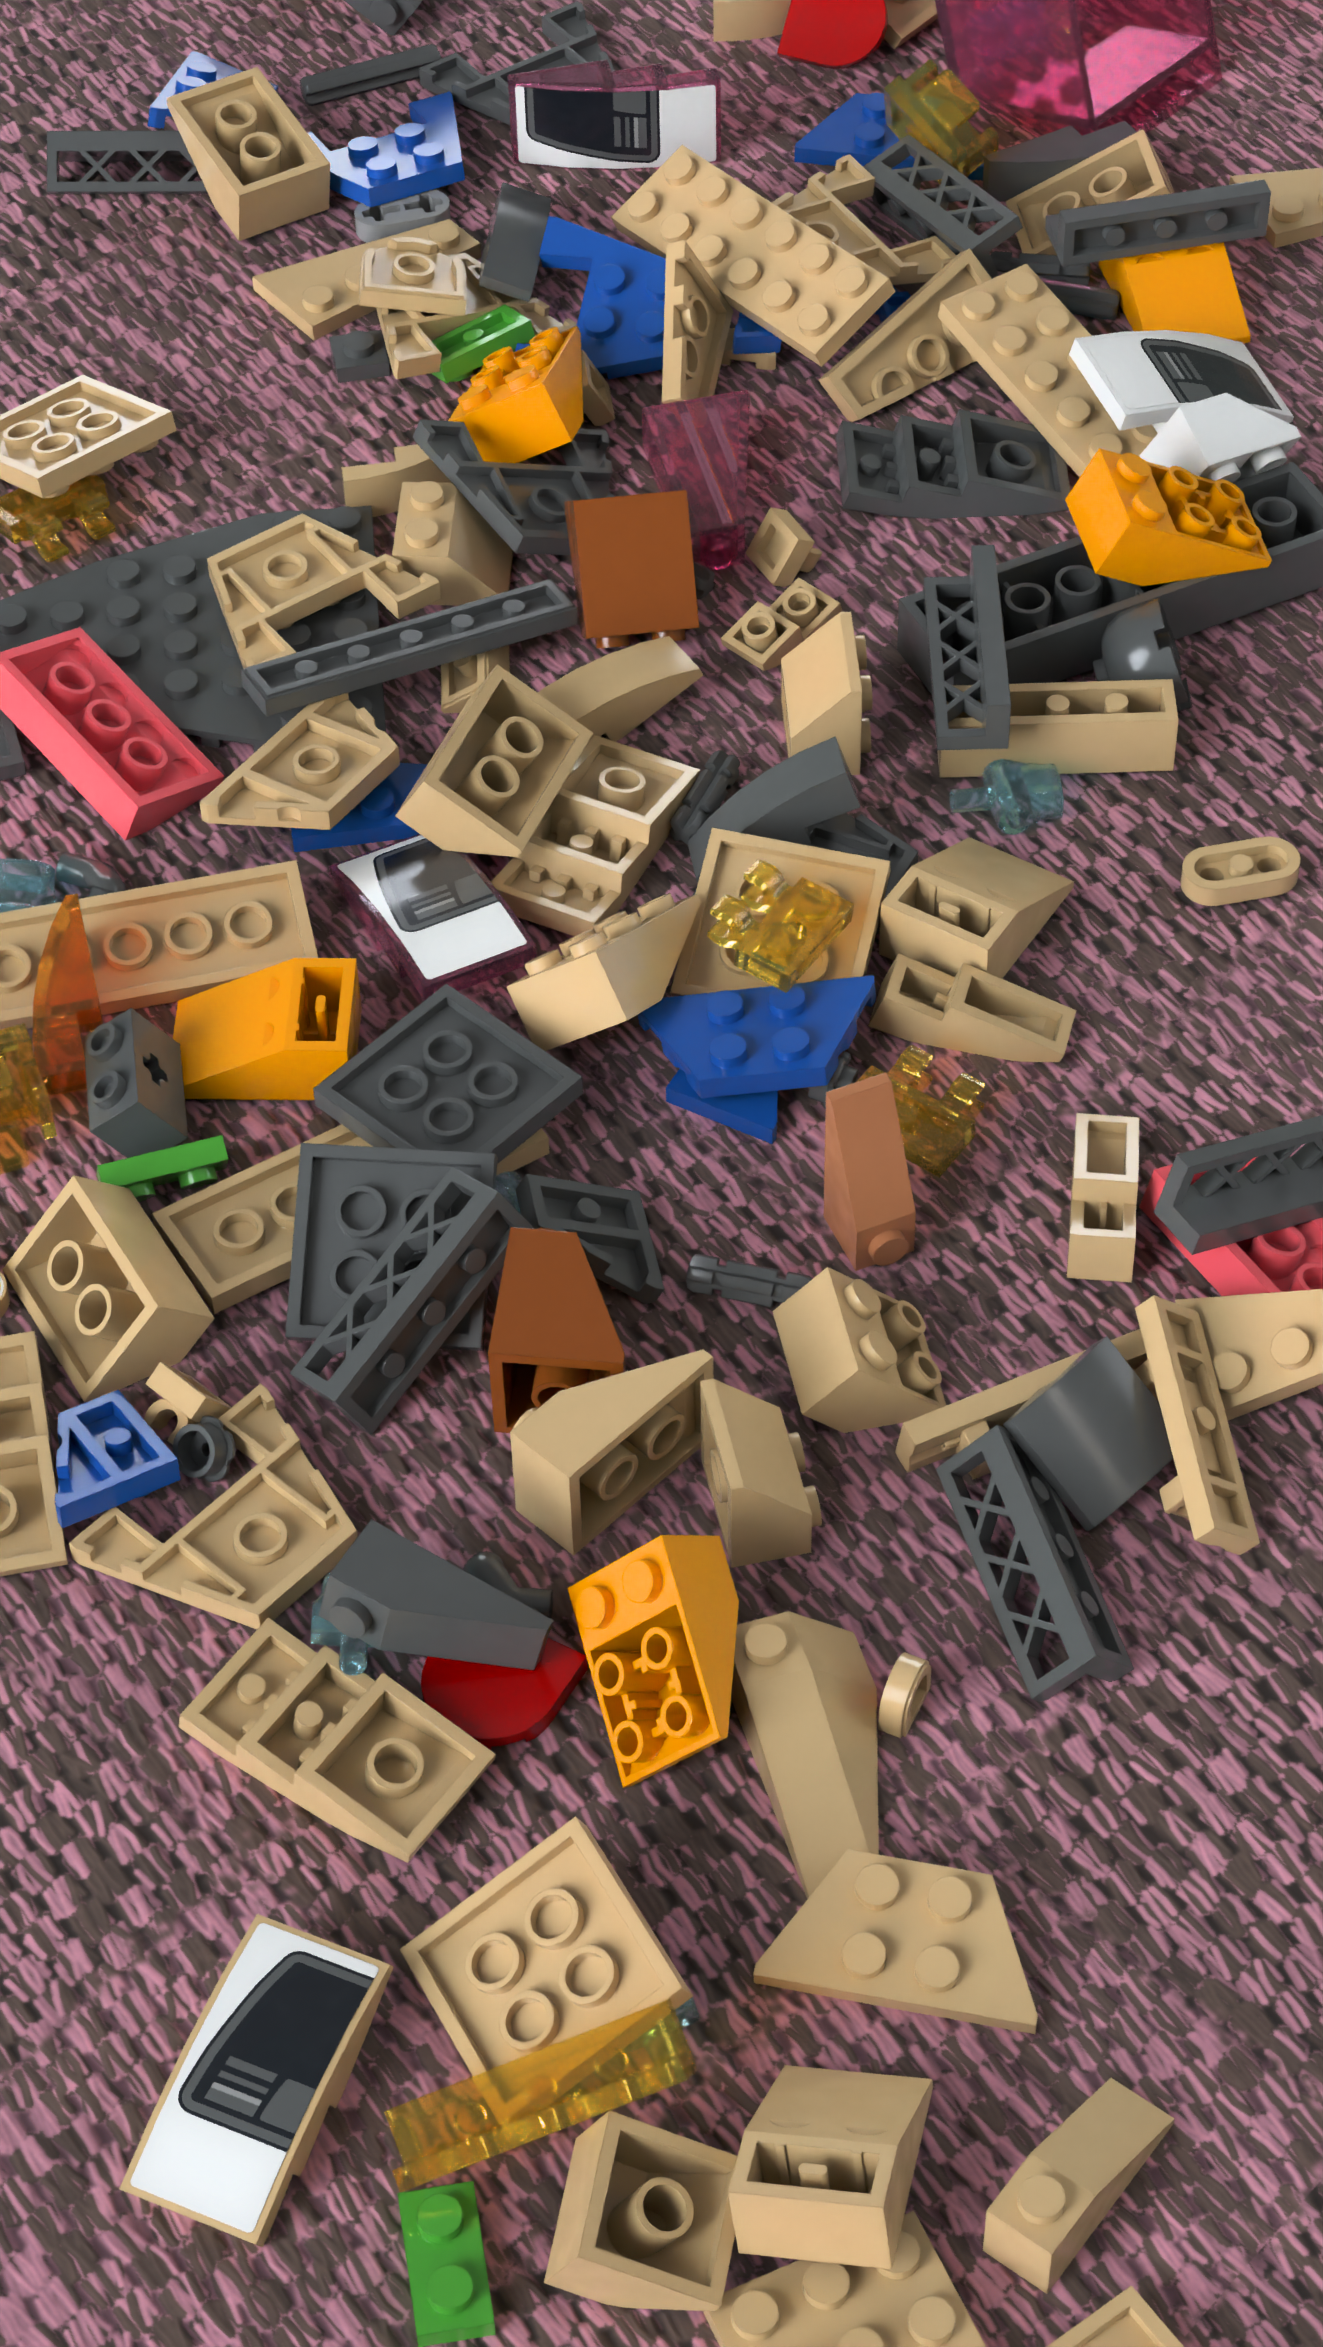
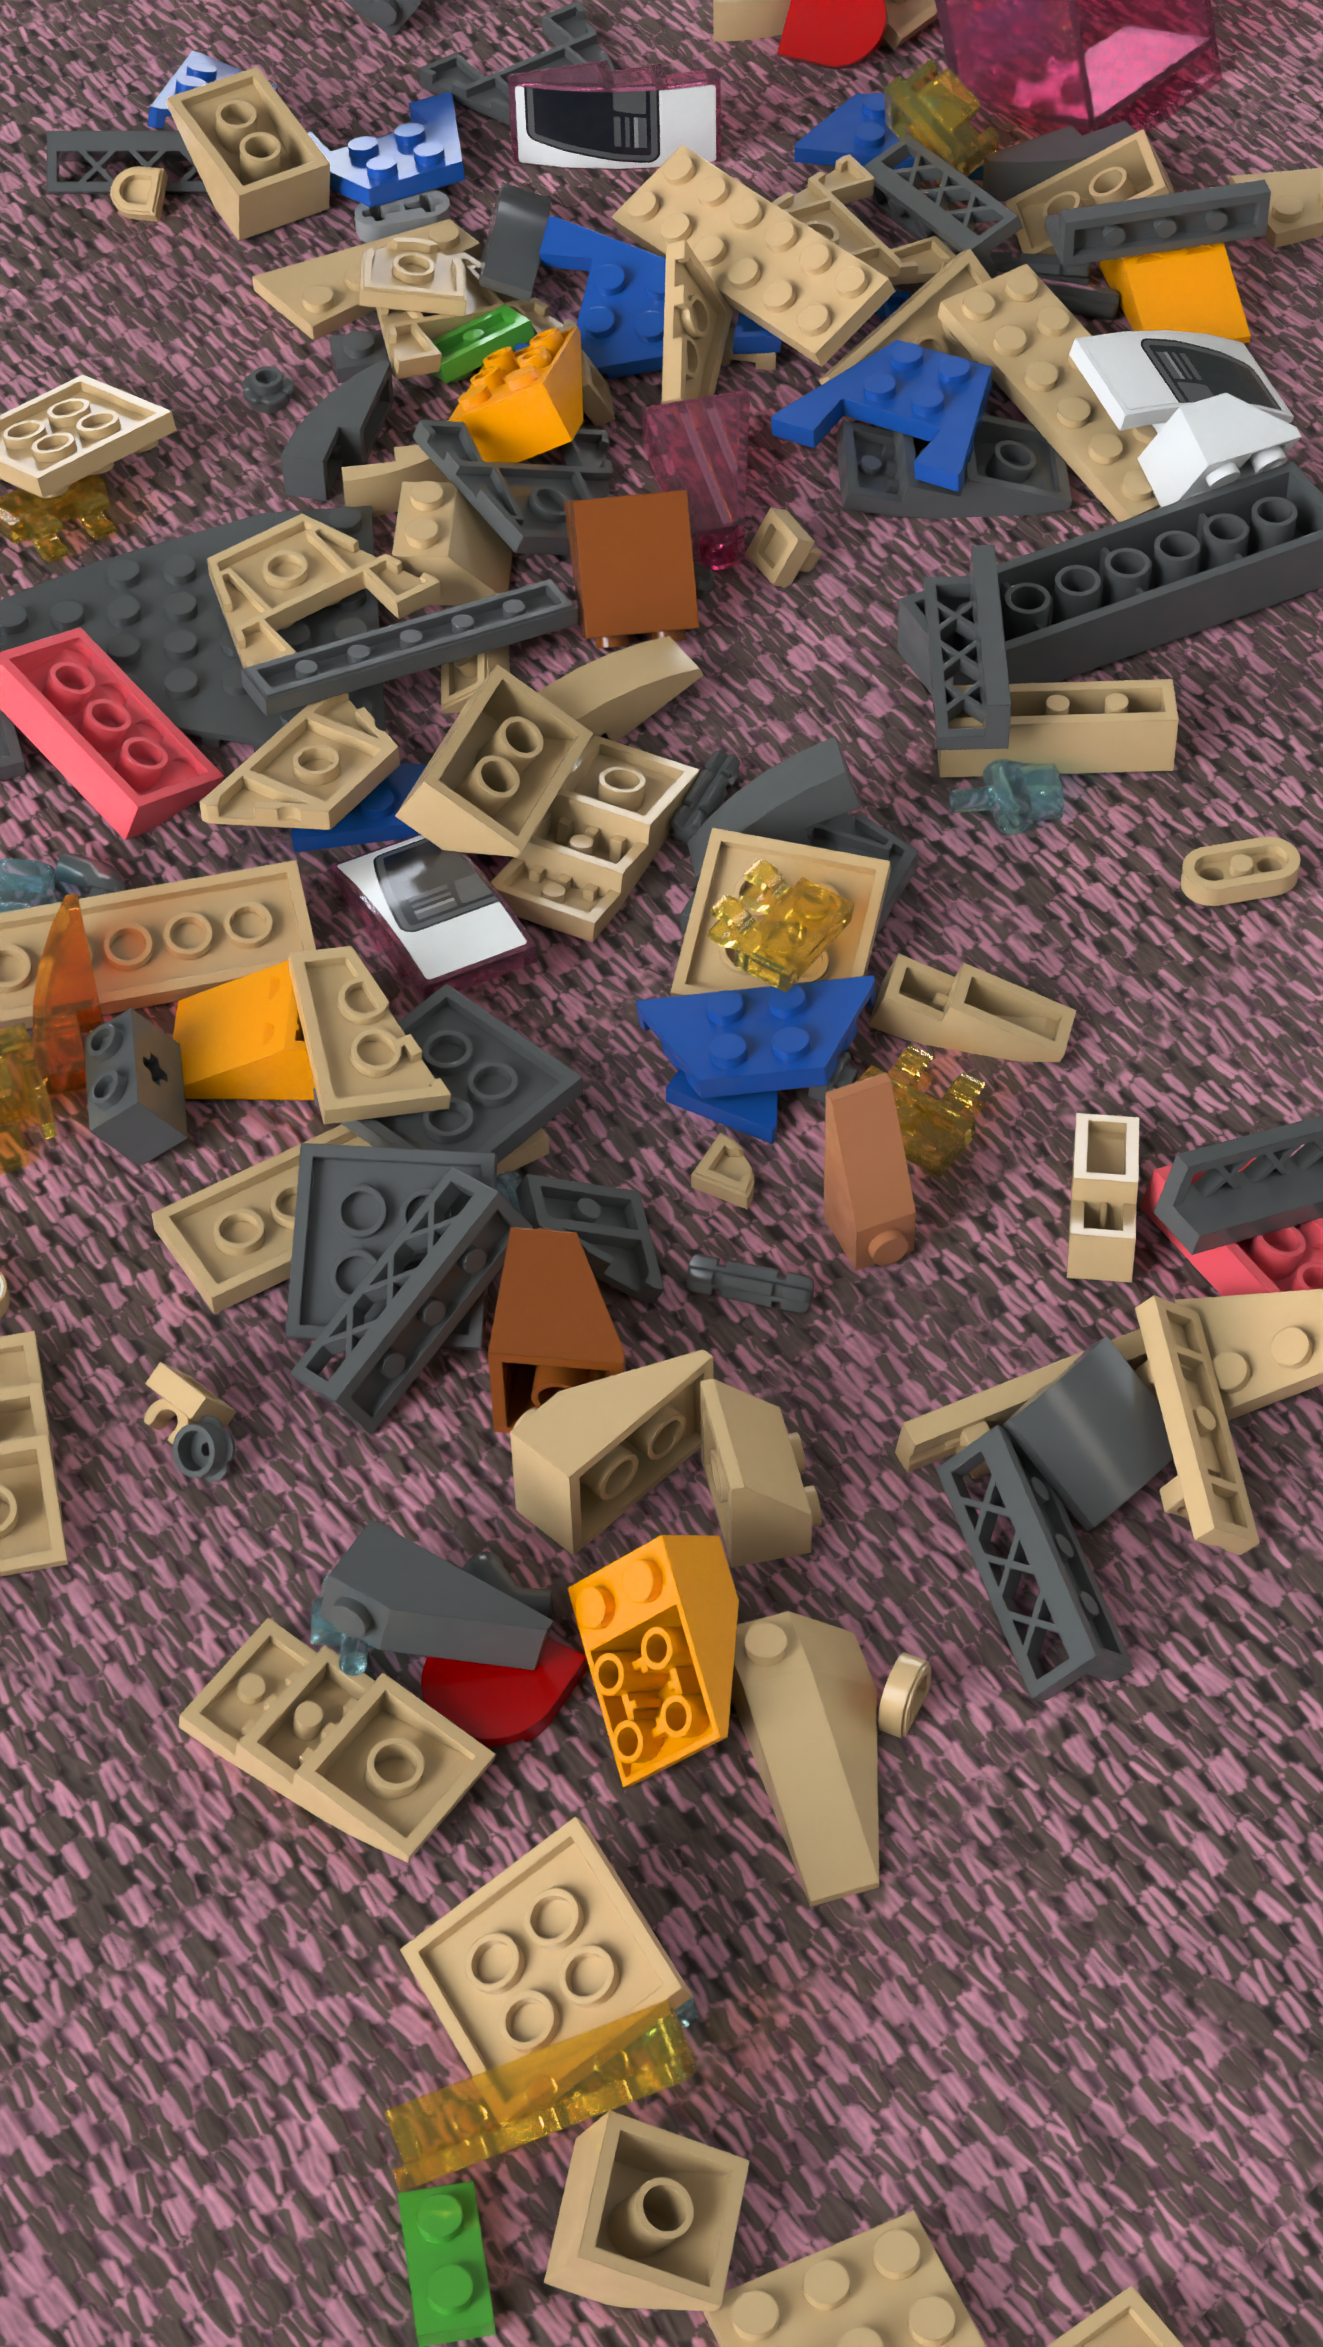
(106, 1289): tan slope -> none
(107, 1458): blue wing -> none
(140, 192): none -> tan tile
(189, 1163): bright green plate -> none
(247, 1548): tan wing -> none
(257, 2079): slope -> none
(267, 389): none -> dark grey plate
(338, 433): none -> dark grey slope
(354, 1043): none -> tan wing
(367, 75): dark grey axle -> none
(603, 974): tan slope -> none
(725, 1173): none -> tan tile
(773, 631): tan slope -> none
(826, 693): tan slope -> none
(829, 2166): tan slope -> none
(856, 1354): tan slope -> none
(905, 1942): tan wing -> none
(906, 392): none -> blue wing
(969, 909): tan slope -> none
(1072, 2183): tan slope -> none
(1142, 647): dark grey cylinder -> none
(1162, 522): light orange slope -> none

